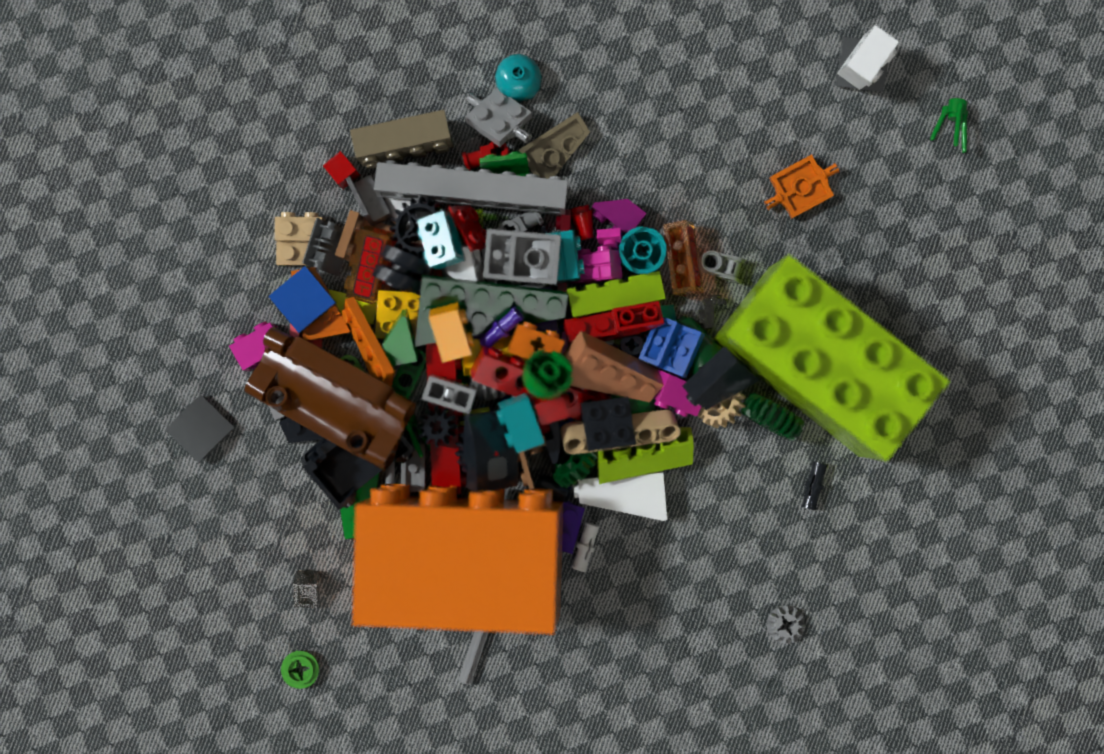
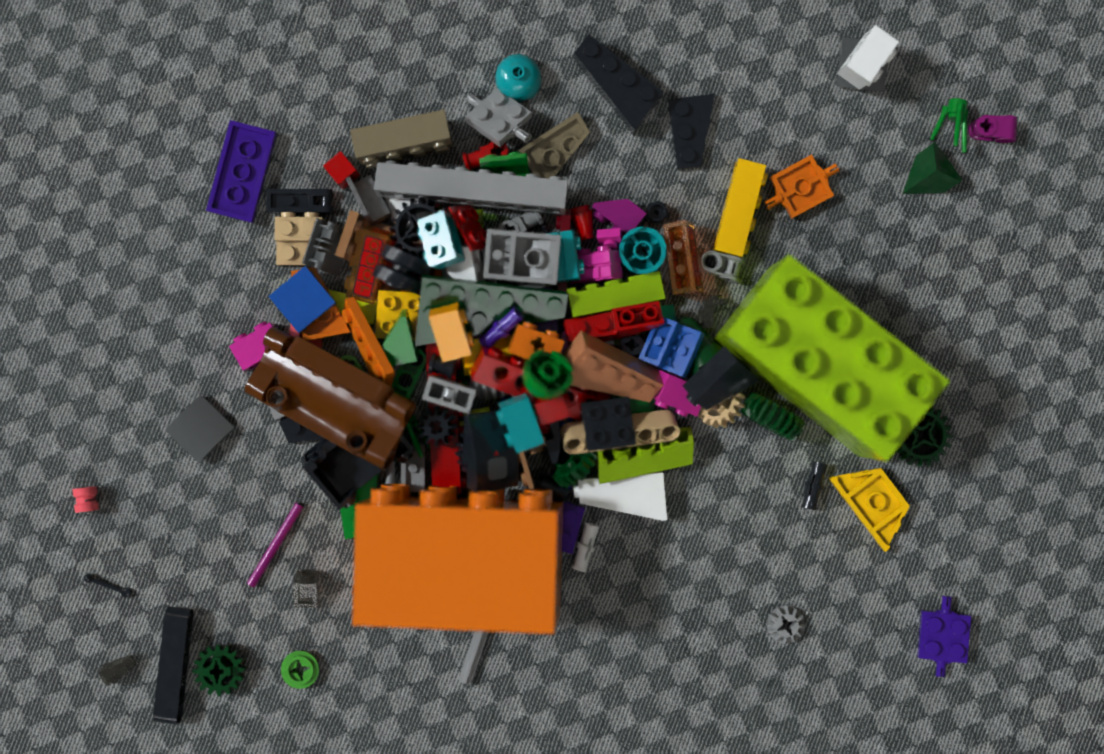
(83, 494): none -> coral wheel
(116, 669): none -> clear smoke cone
(126, 592): none -> black hinge
(173, 665): none -> black beam
(219, 679): none -> dark green gear
(241, 171): none -> dark purple plate
(275, 544): none -> magenta bar
(298, 201): none -> black plate
(444, 368): none -> black bush
(618, 83): none -> black wedge
(657, 206): none -> black plate
(689, 128): none -> black wing
(739, 208): none -> yellow brick
(874, 502): none -> yellow wing
(931, 173): none -> dark green slope
(935, 445): none -> dark green gear
(944, 636): none -> dark purple plate
(997, 128): none -> magenta piece

